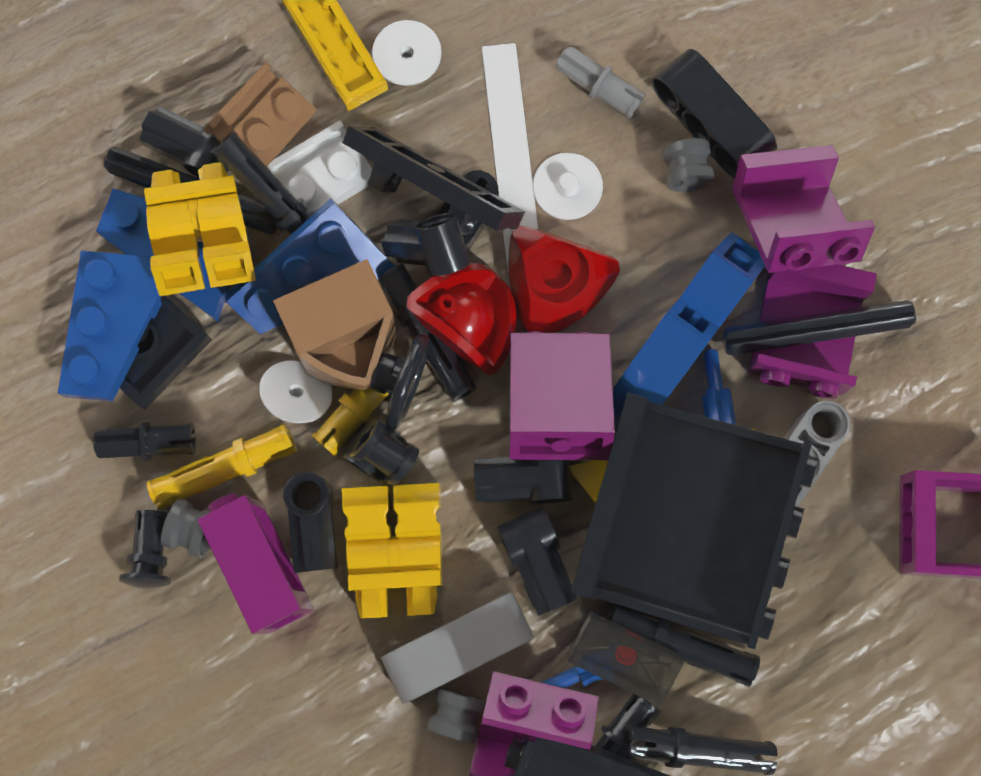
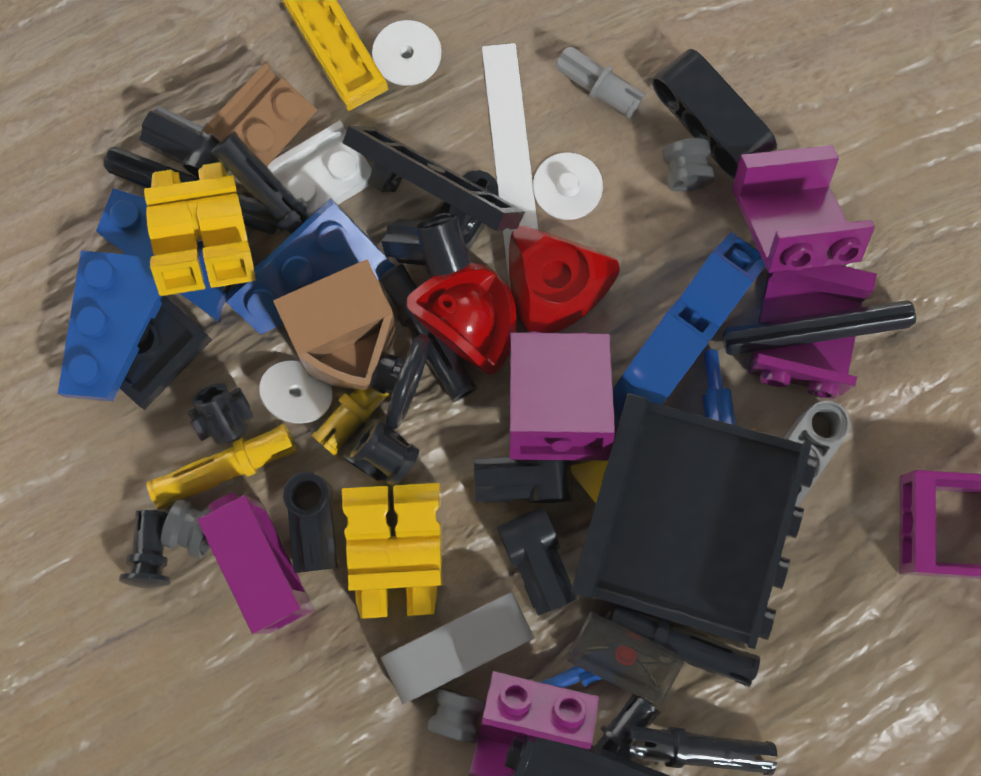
(145, 441): black axle -> none
(220, 414): none -> black gear

